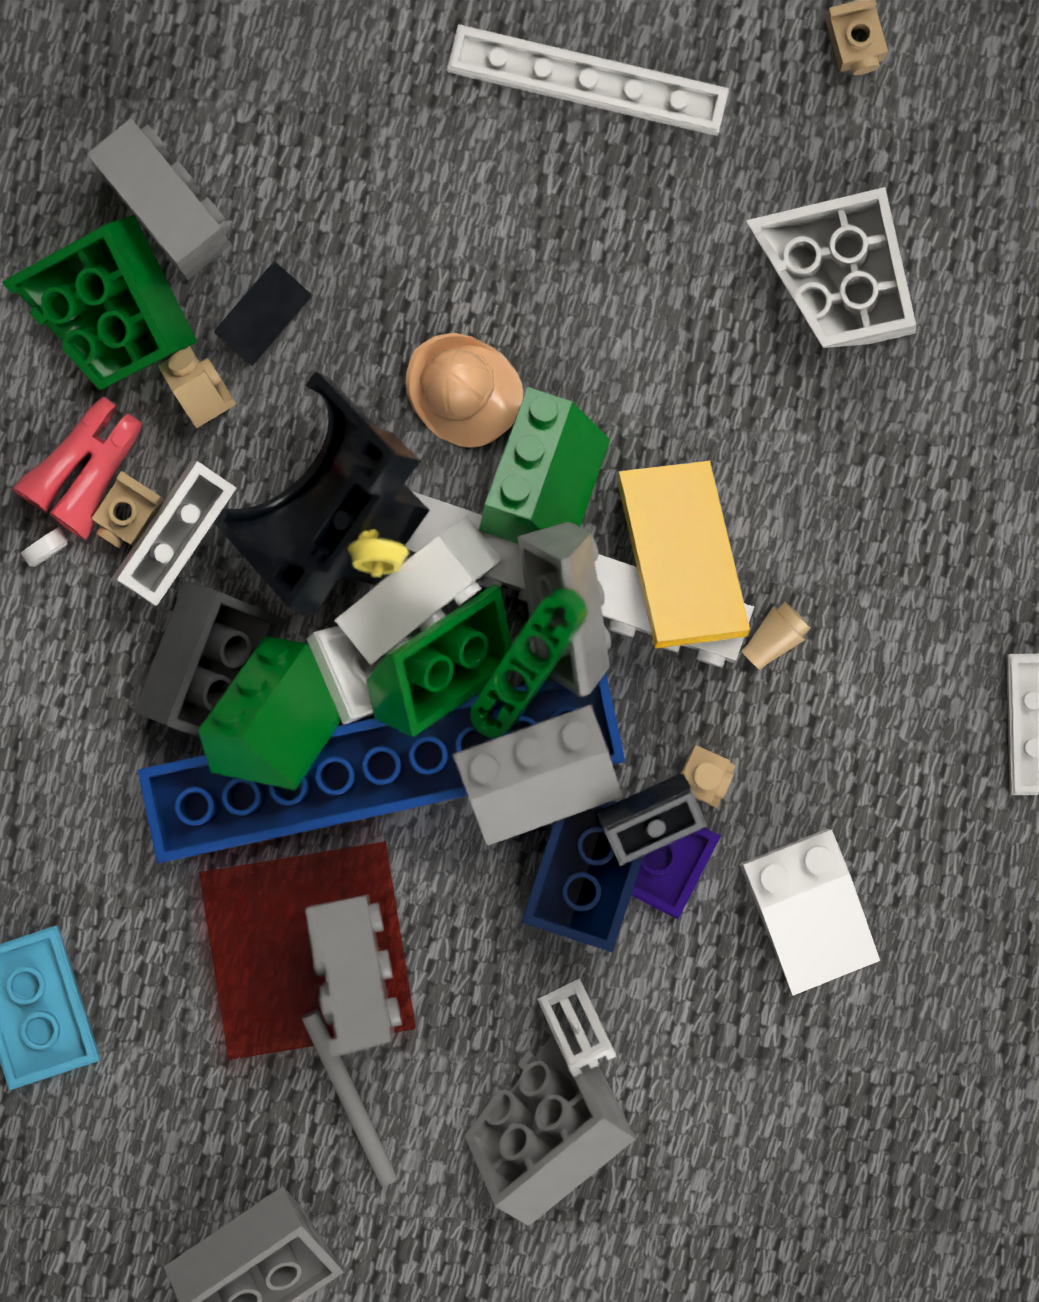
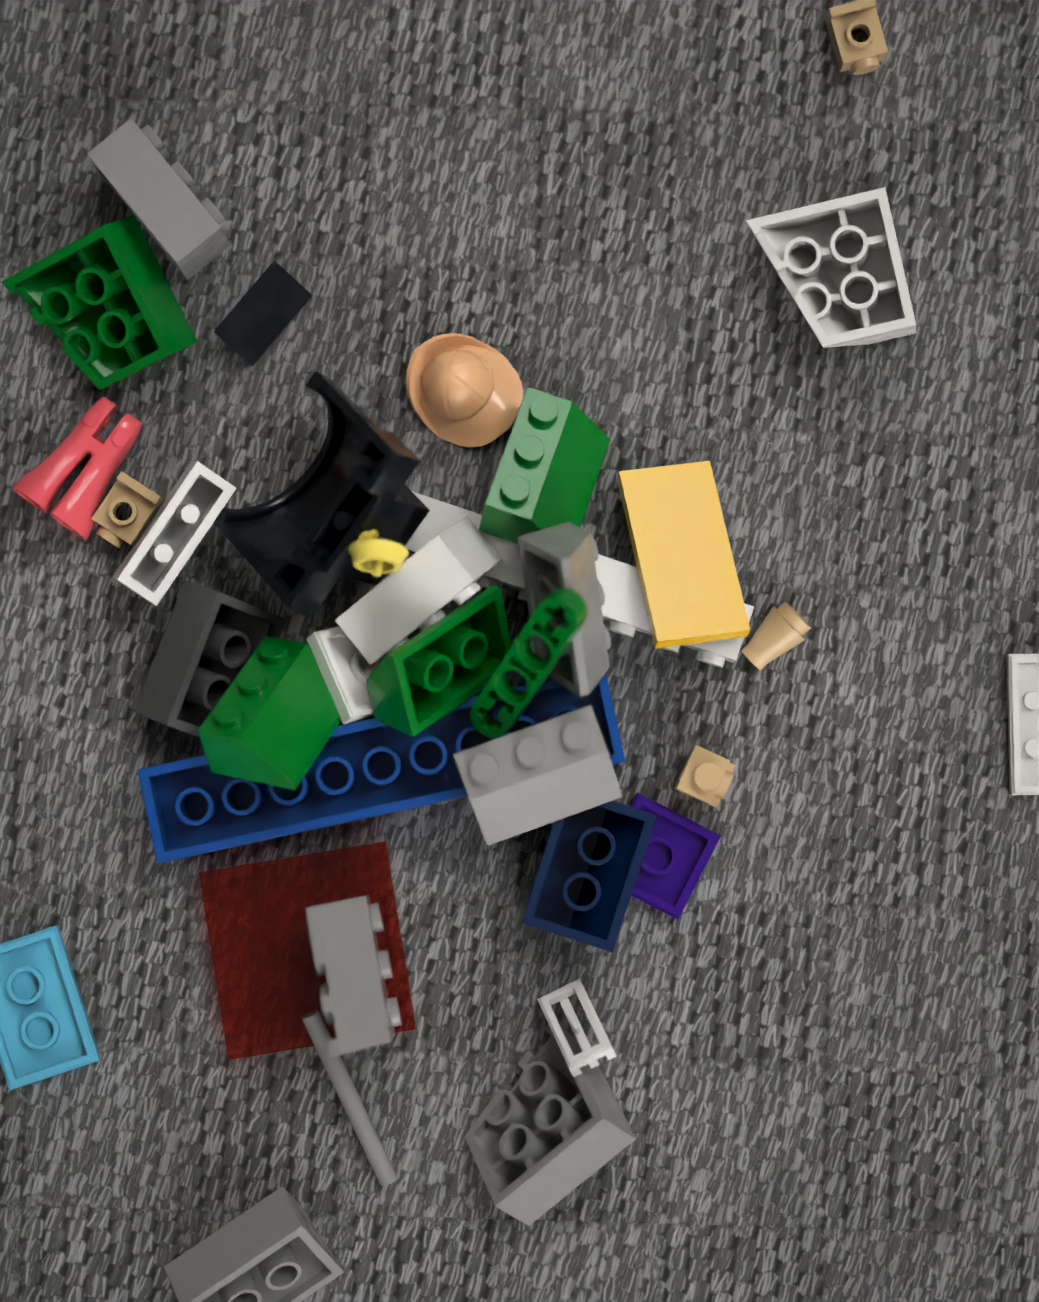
(45, 547): white tile -> none
(196, 386): tan brick -> none
(587, 80): white tile -> none
(651, 818): black slope -> none
(810, 911): white slope -> none

